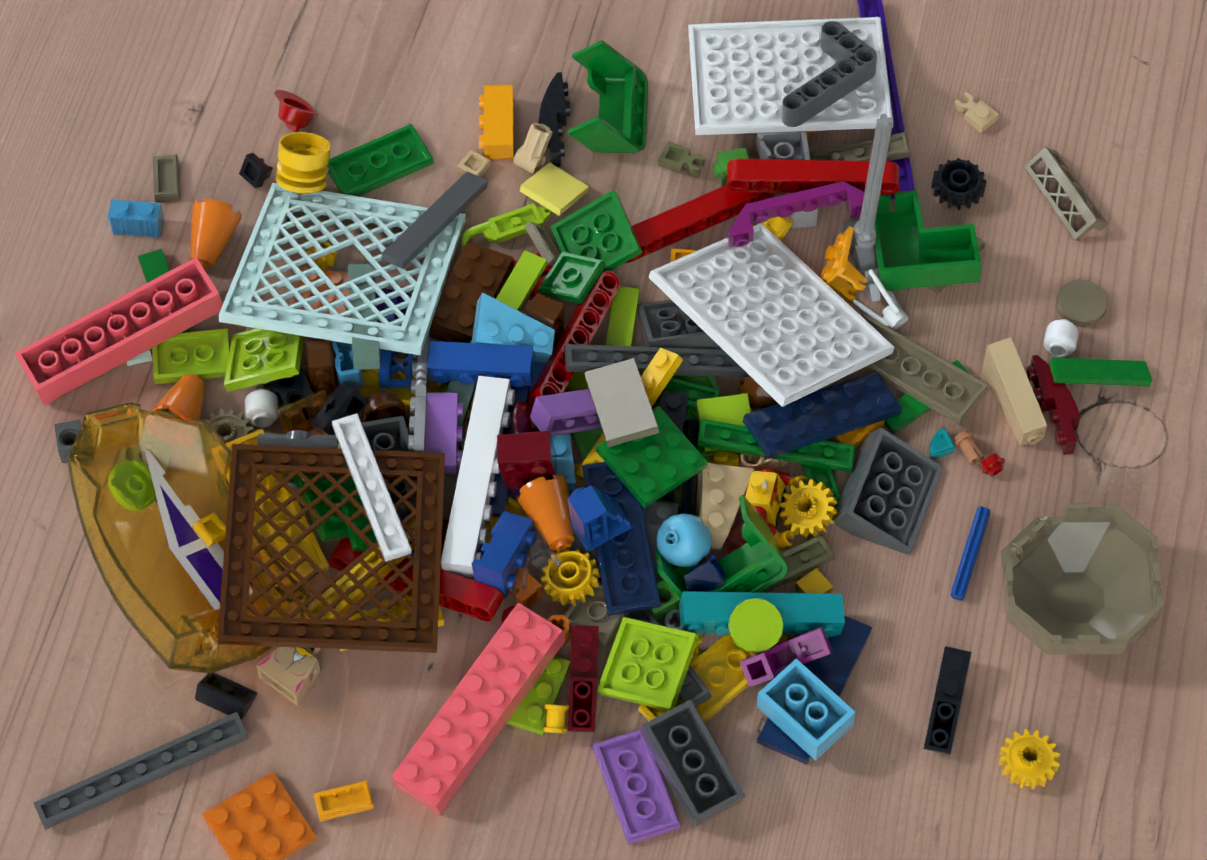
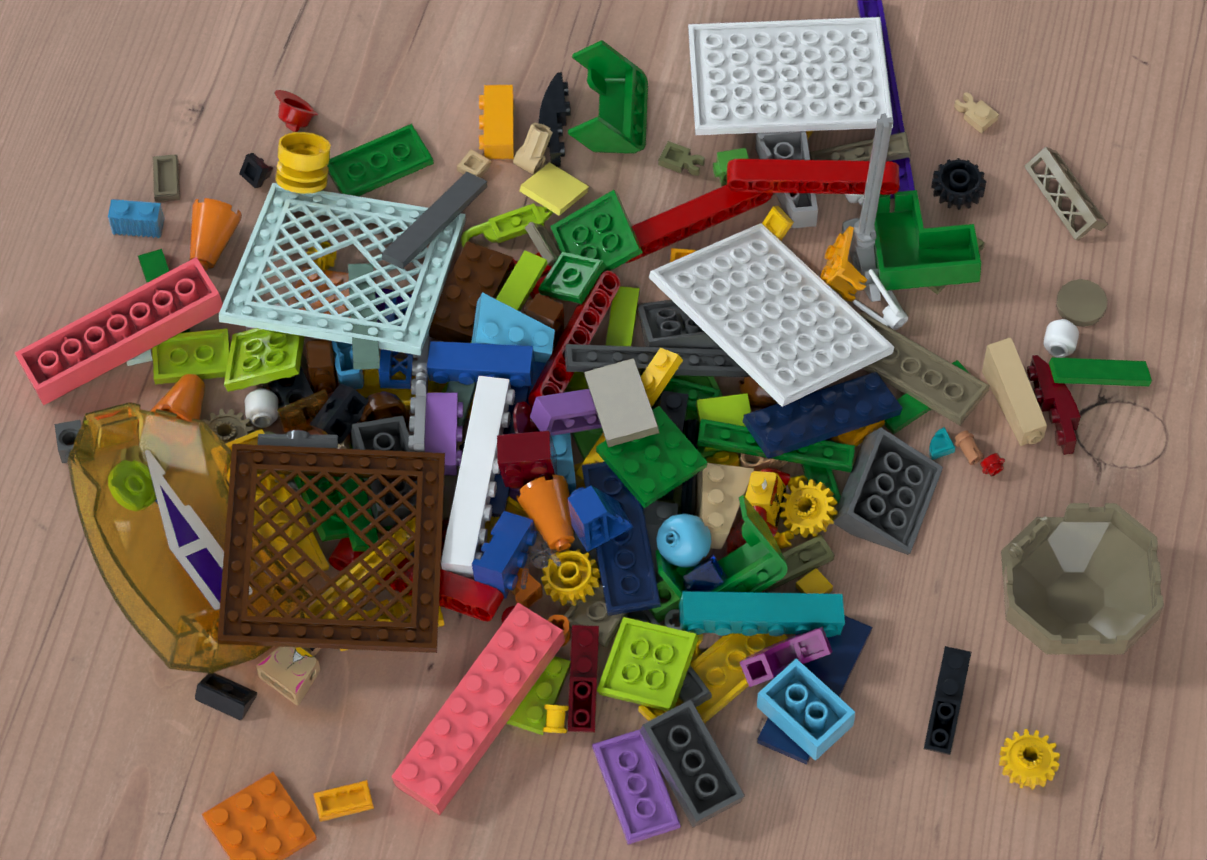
(141, 770): dark grey plate -> none
(210, 529): yellow tile -> none
(371, 487): white tile -> none
(742, 231): magenta slope -> none
(755, 625): lime tile -> none
(853, 68): dark grey beam -> none
(970, 553): blue axle -> none

